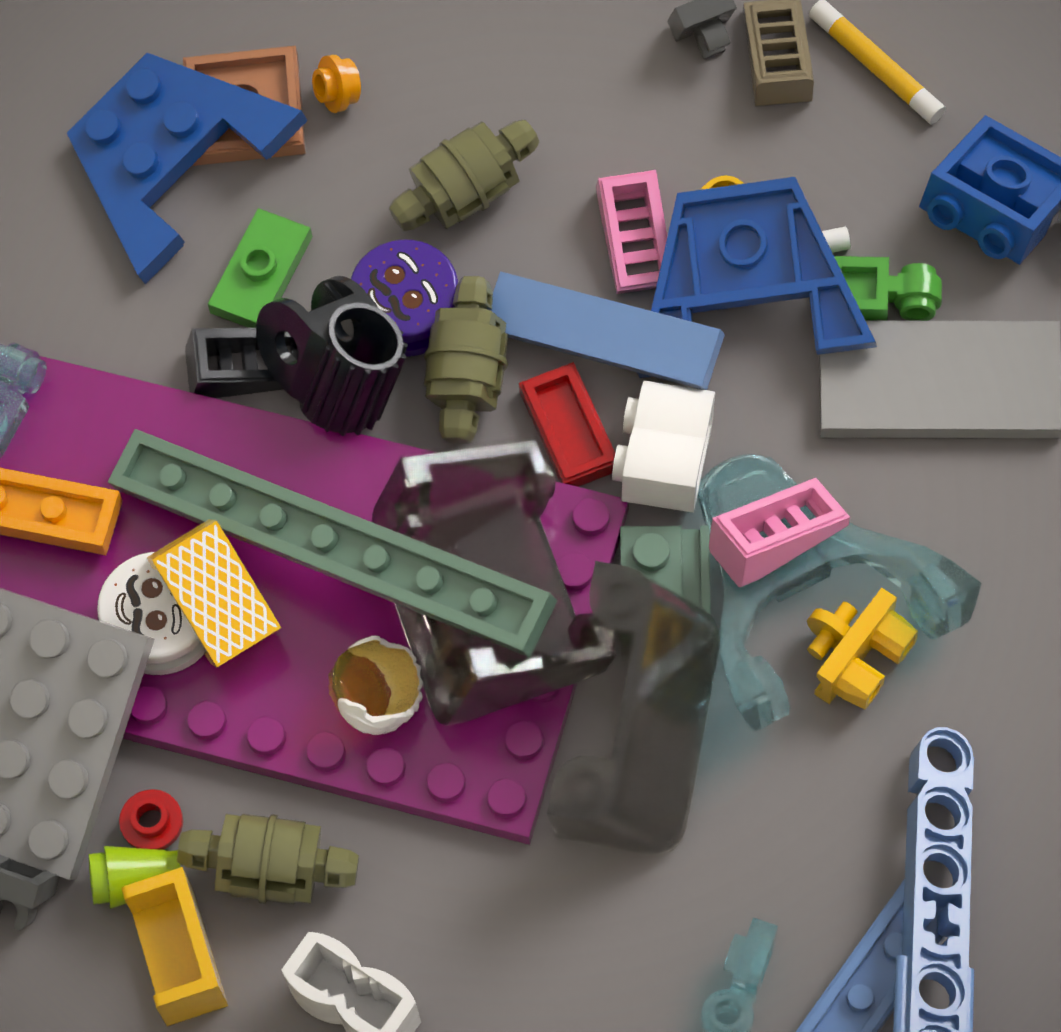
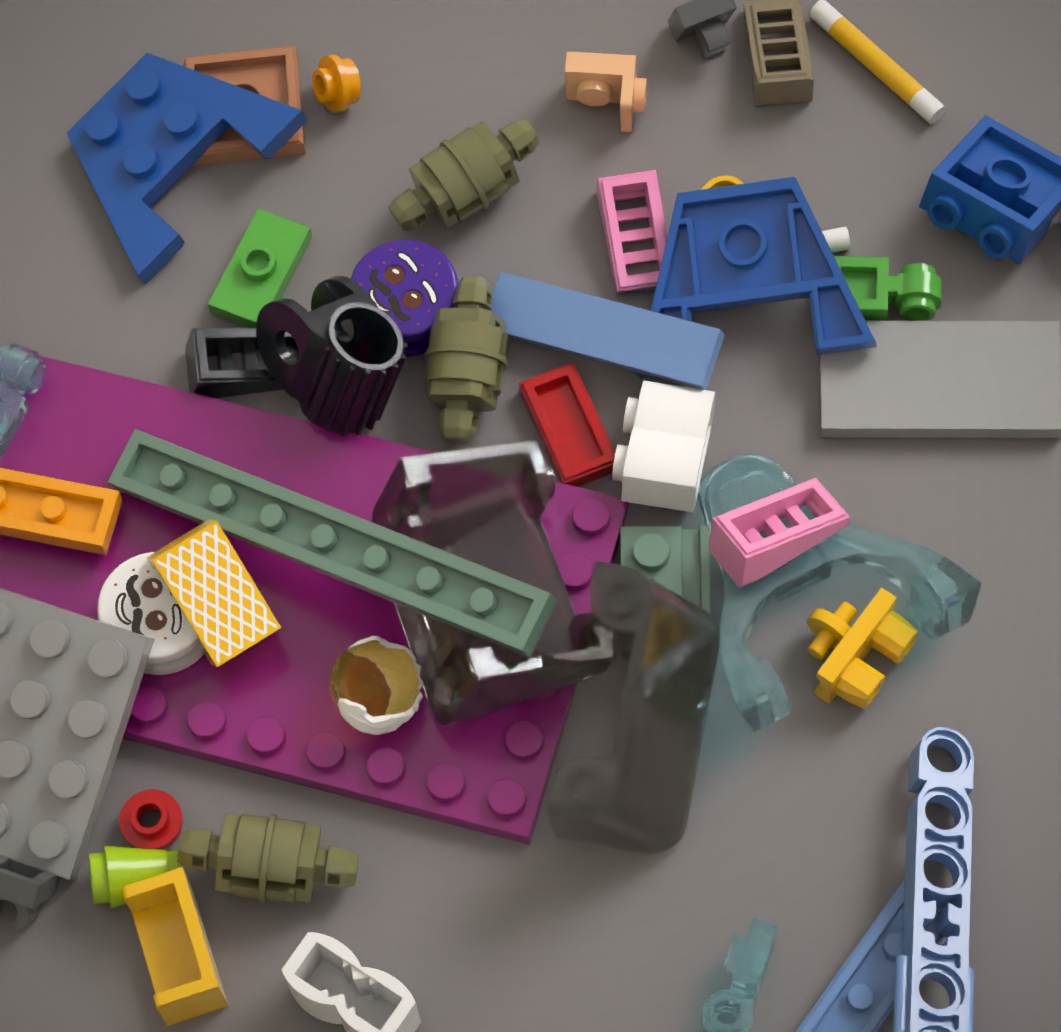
(606, 79): none -> light nougat bracket

